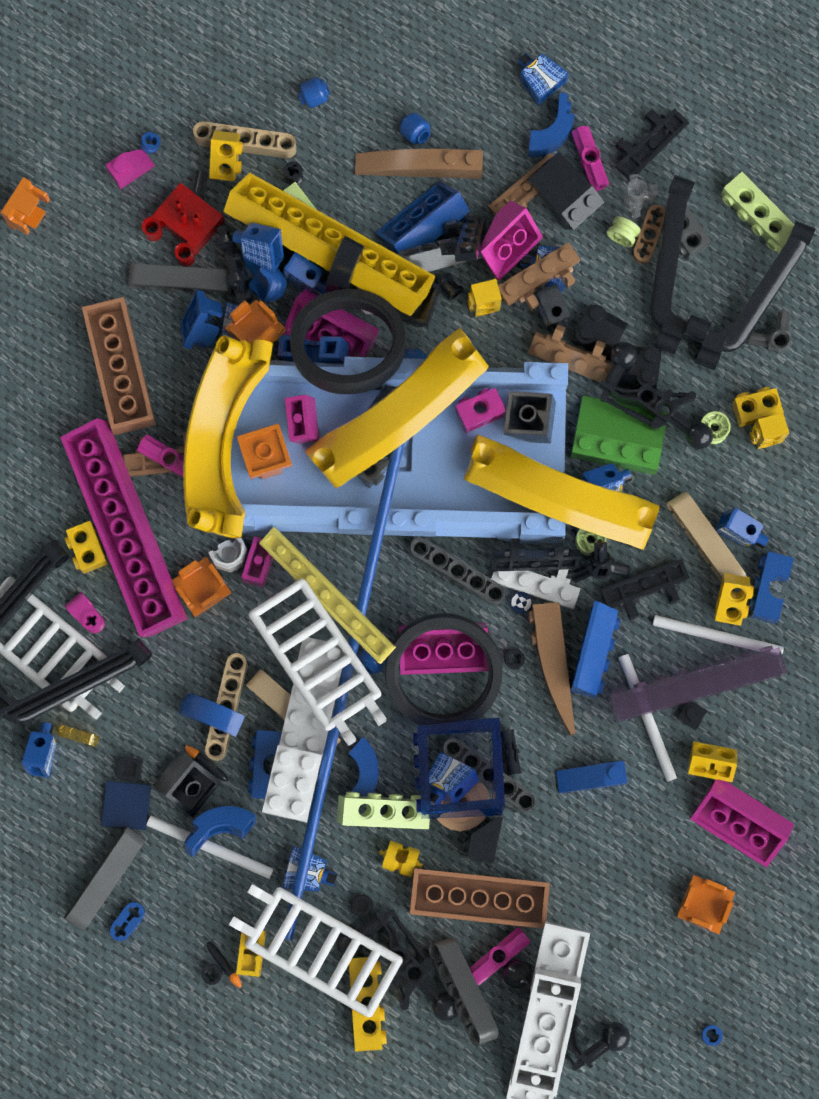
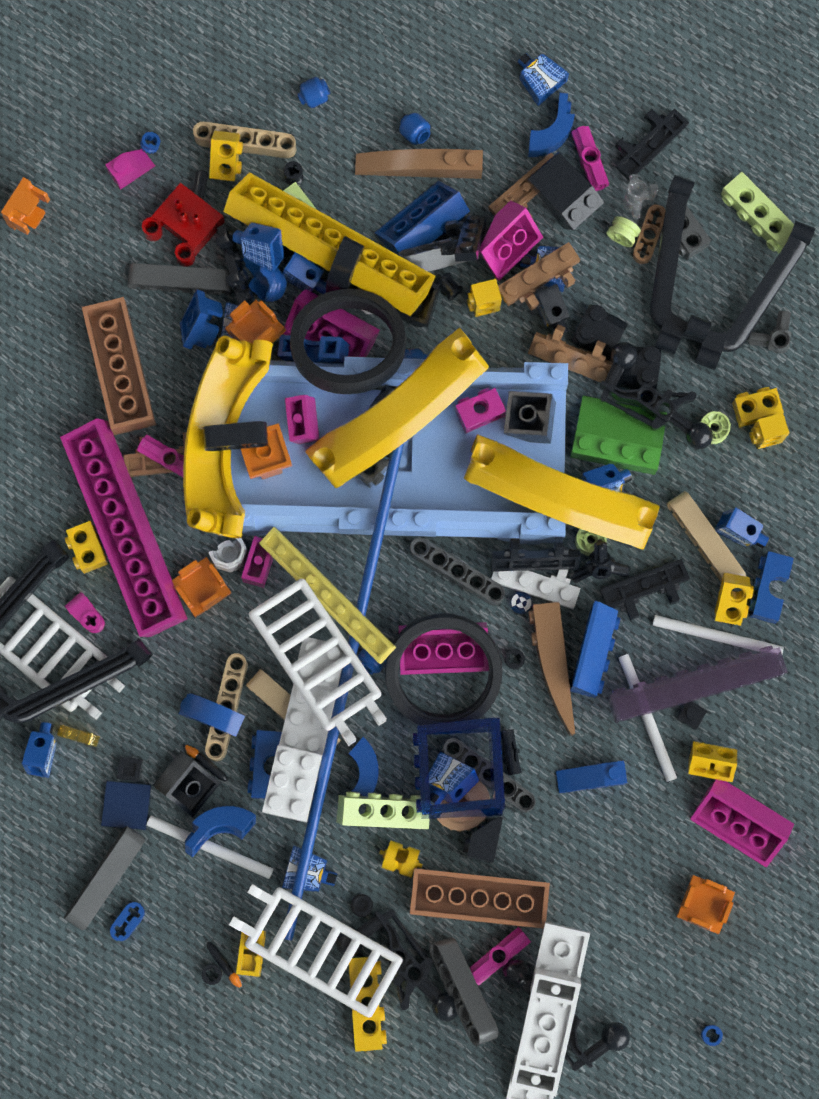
(235, 436): none -> black beam

